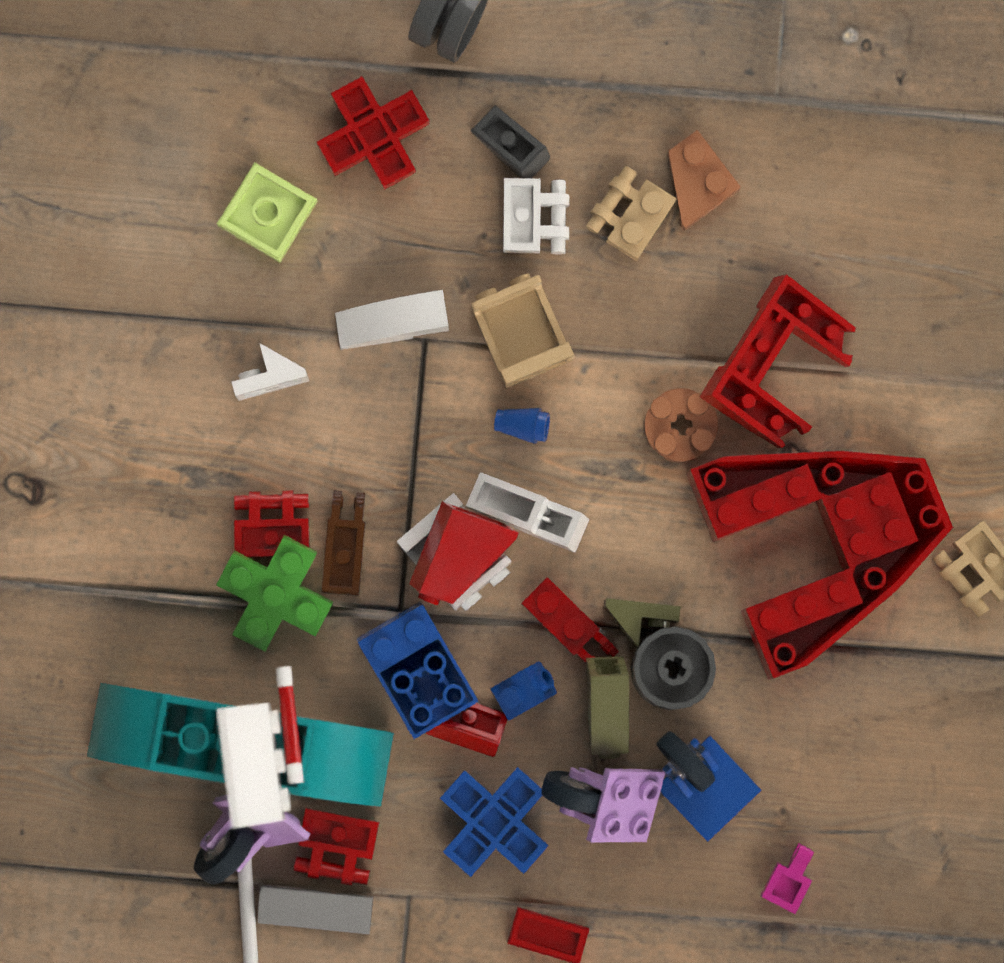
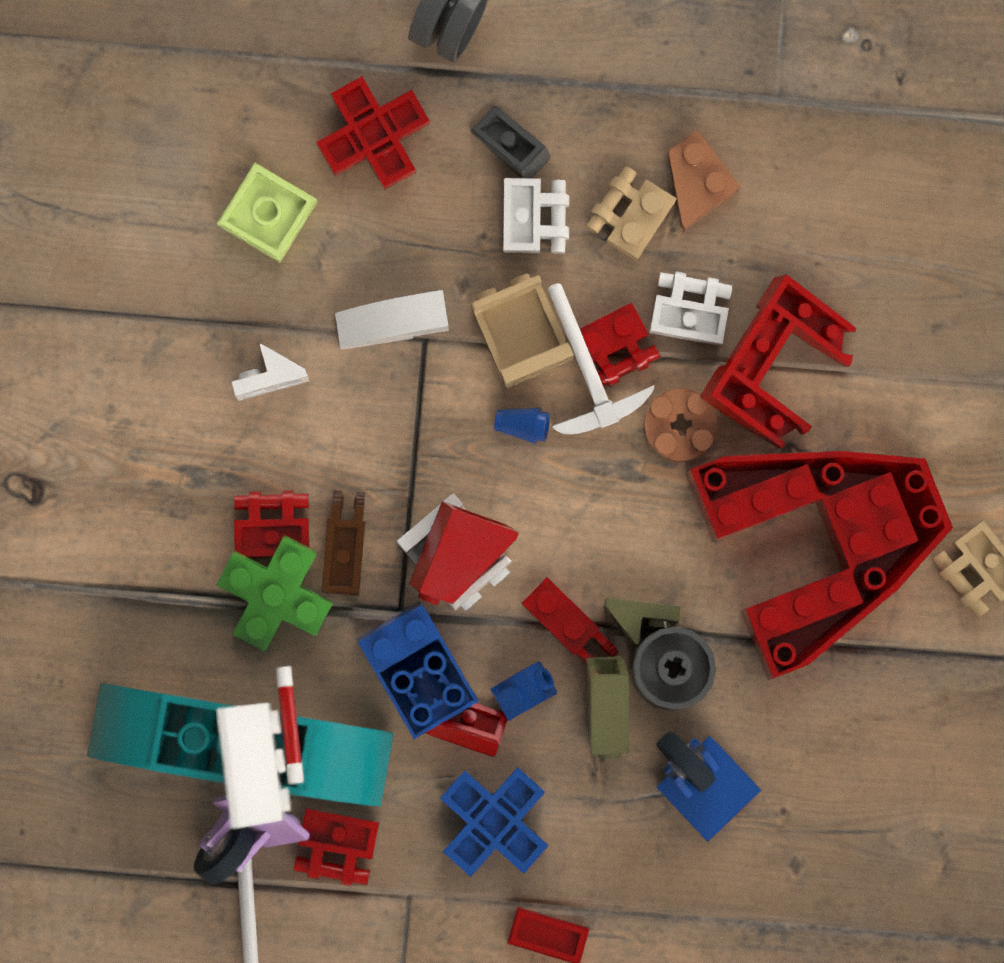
(315, 909): light grey slope -> none
(528, 512): white slope -> none
(605, 410): none -> white piece
(612, 334): none -> red plate
(613, 804): lavender plate -> none
(691, 319): none -> white plate
(788, 884): dark pink plate -> none

